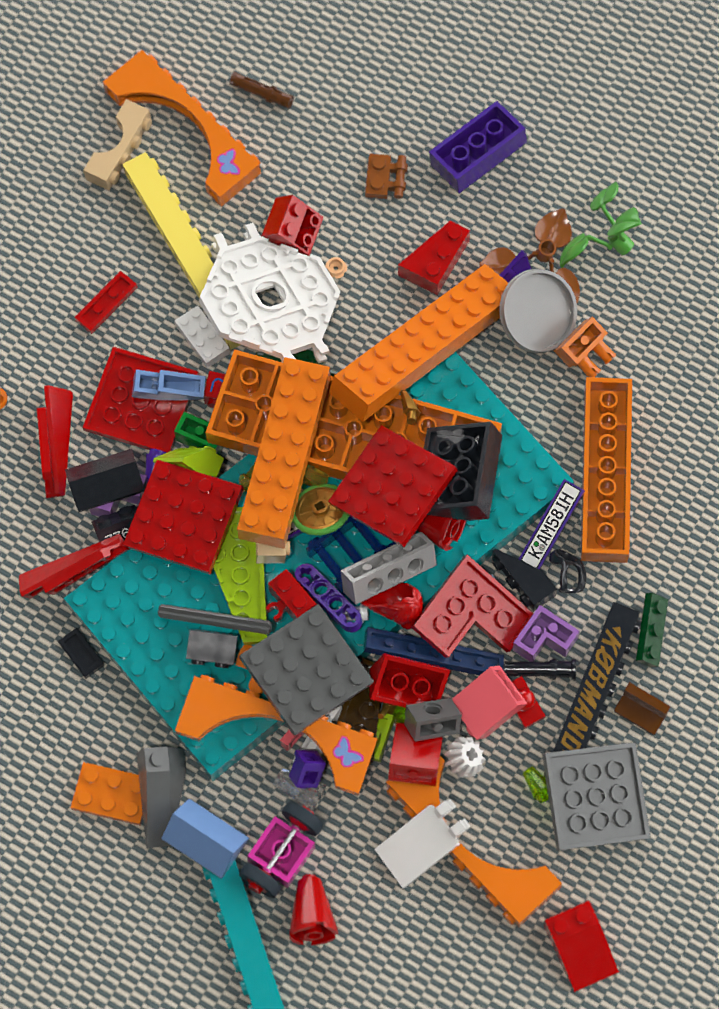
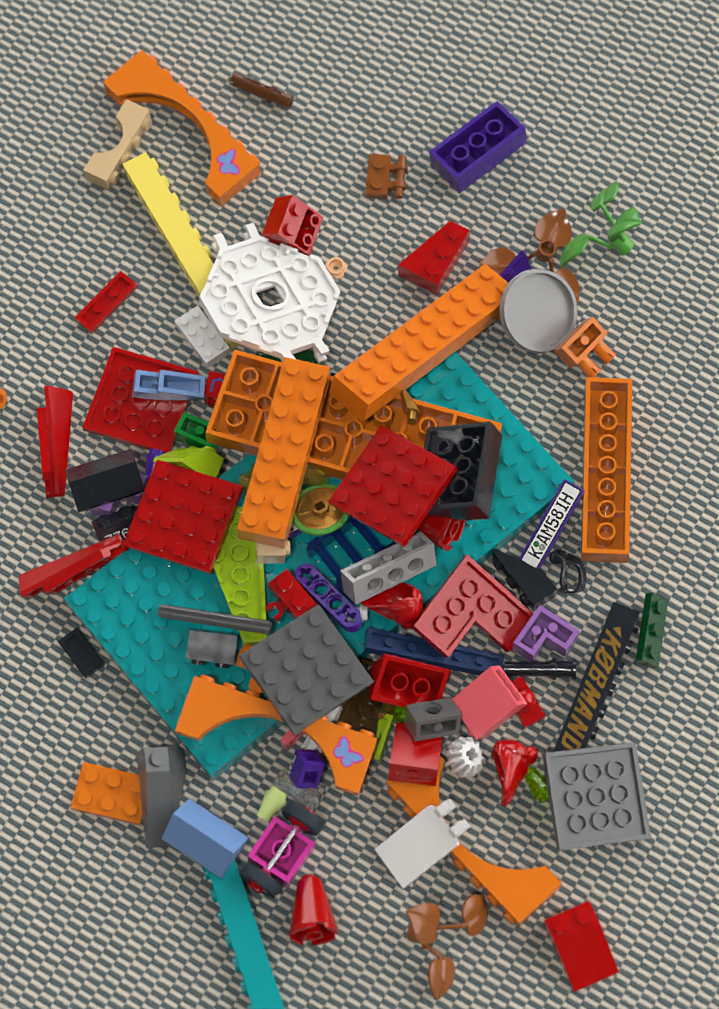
(271, 803): none -> yellowish green cone
(423, 928): none -> dark orange plant
(512, 765): none -> red hair
(642, 709): reddish brown panel -> none

